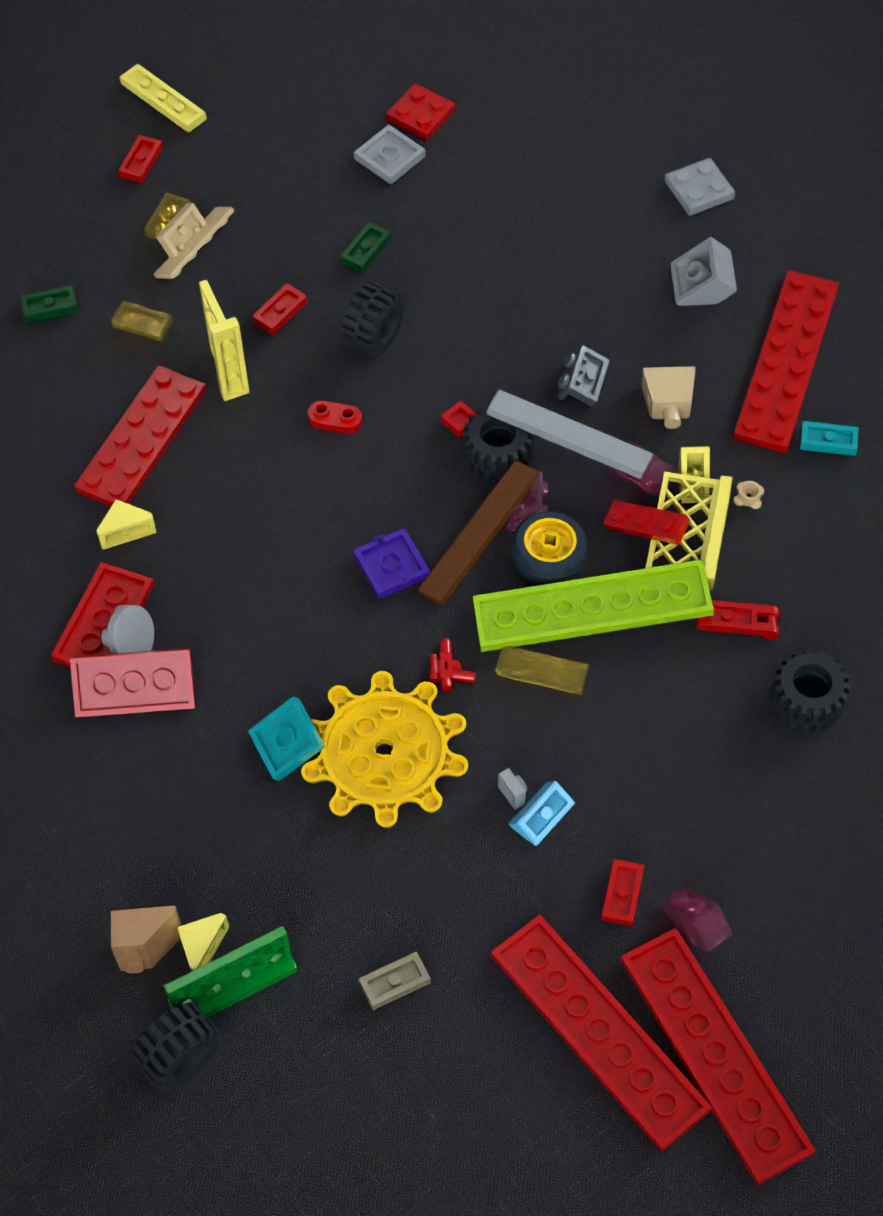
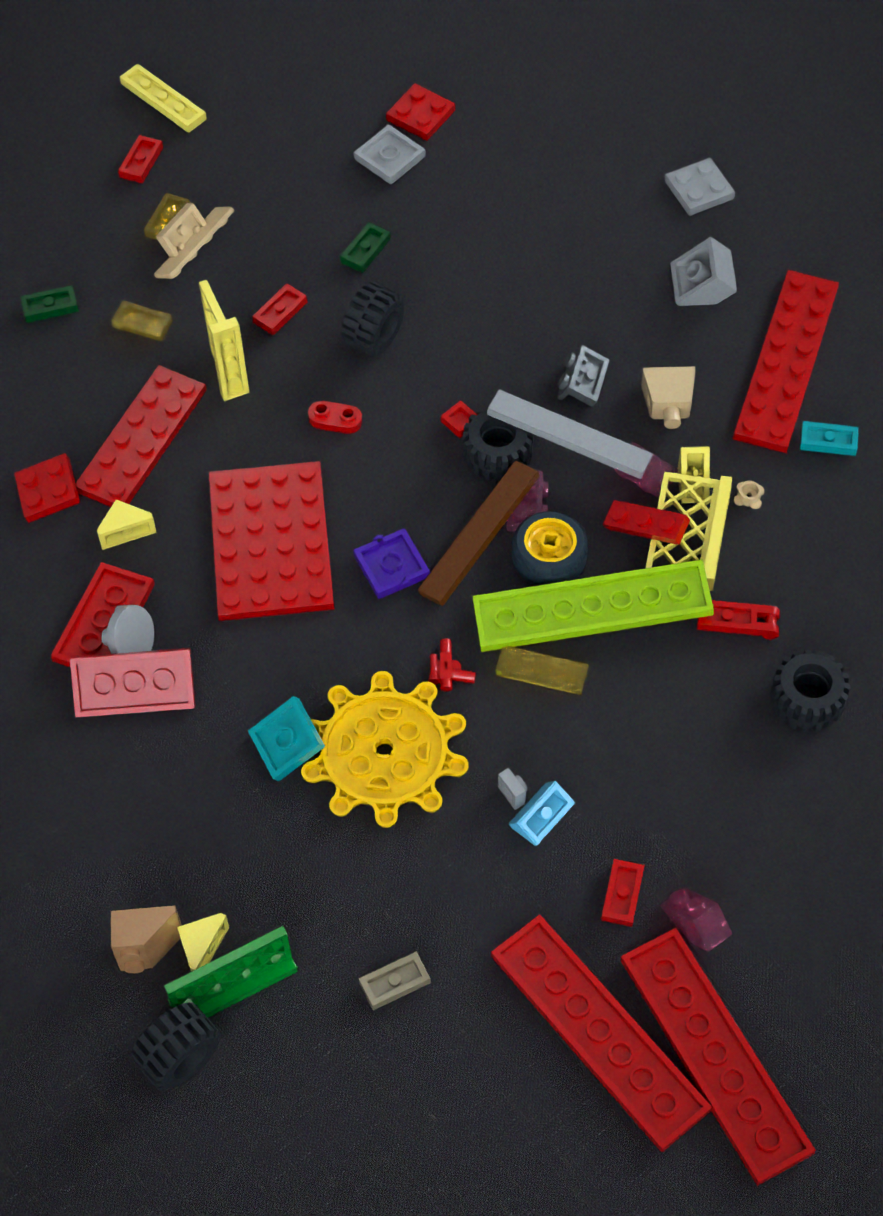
(47, 487): none -> red plate
(270, 541): none -> red plate

